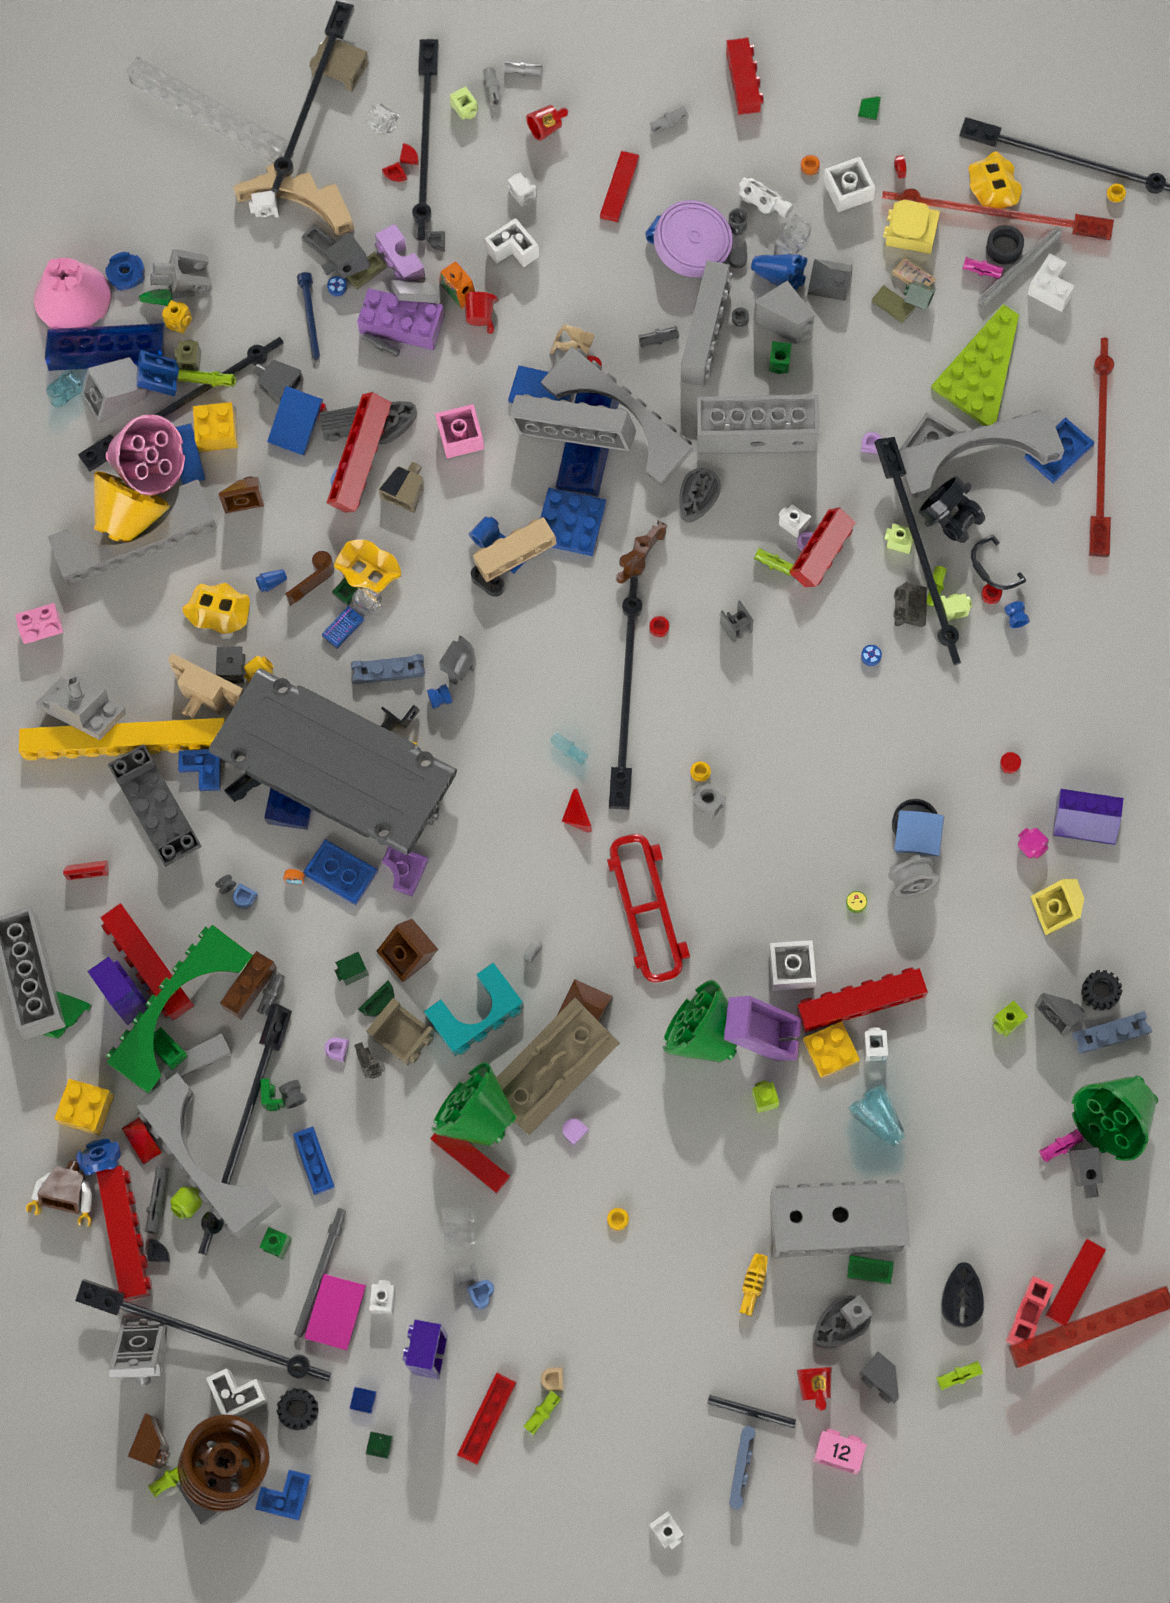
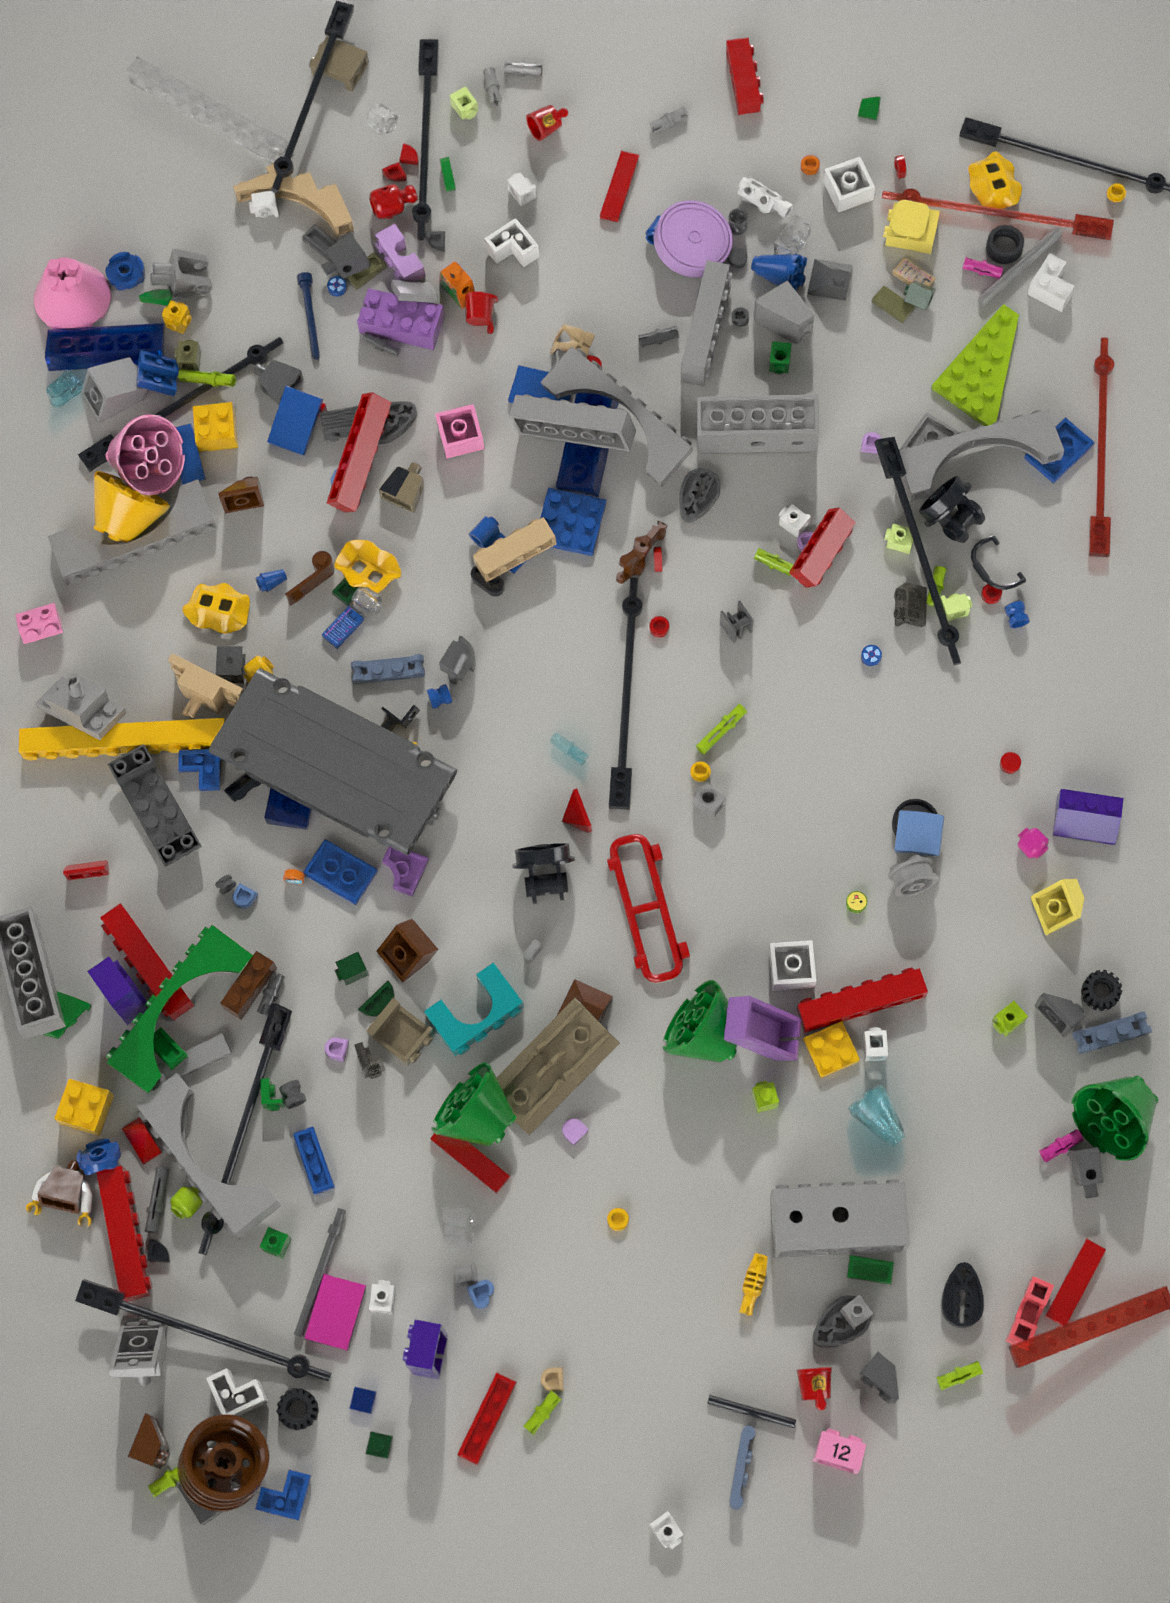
(390, 200): none -> red piece
(447, 174): none -> green beam
(539, 855): none -> black piece
(657, 554): none -> red tile
(738, 712): none -> lime pin

